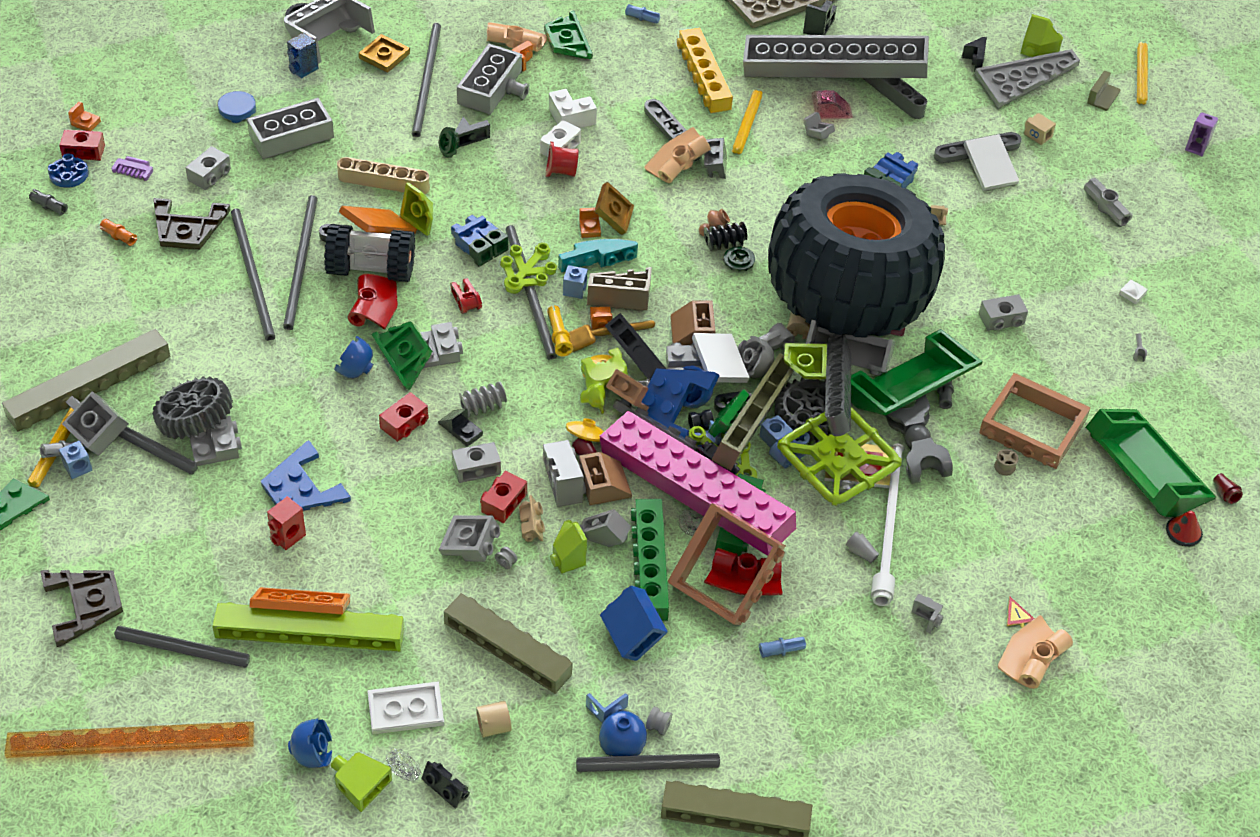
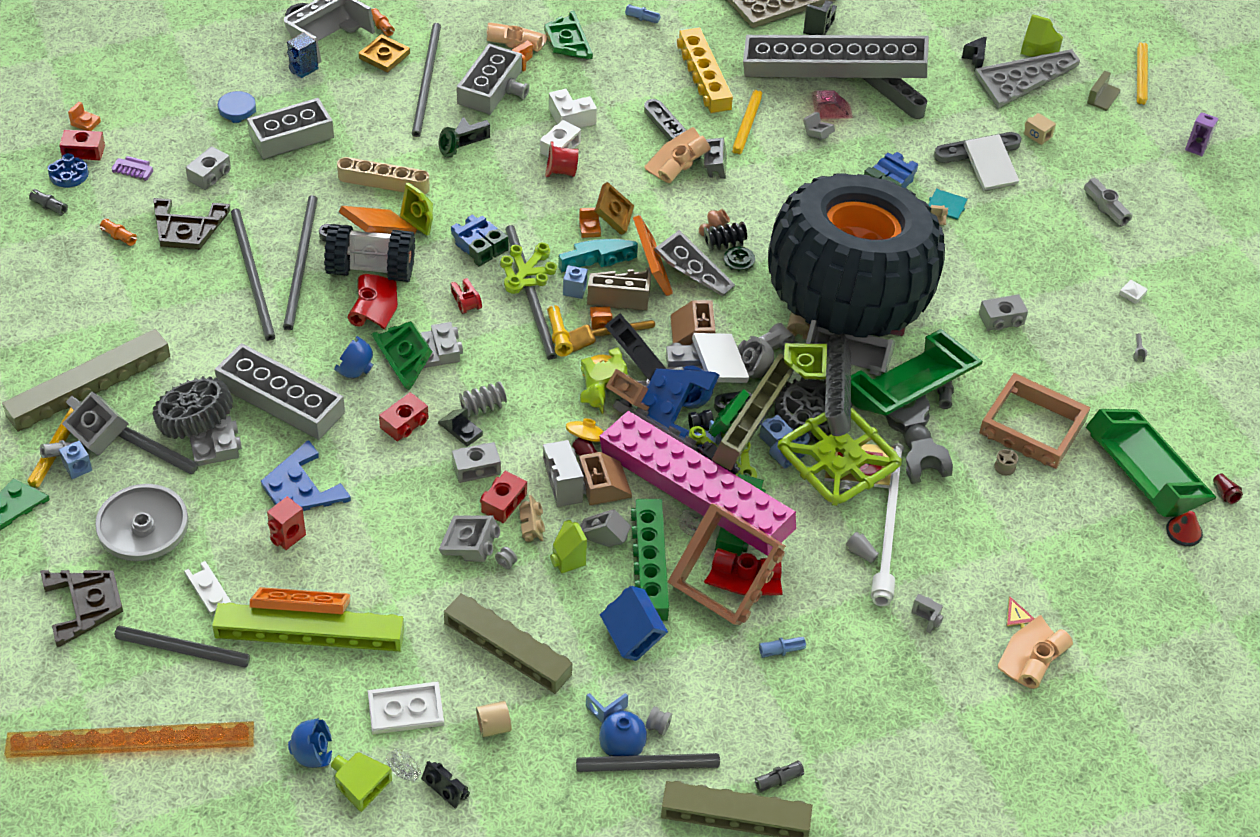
(142, 522): none -> light grey dish
(207, 588): none -> white hinge
(281, 391): none -> light grey brick
(382, 22): none -> orange pin
(654, 259): none -> orange tile
(688, 259): none -> light grey wedge
(779, 776): none -> dark grey pin
(951, 201): none -> teal piece

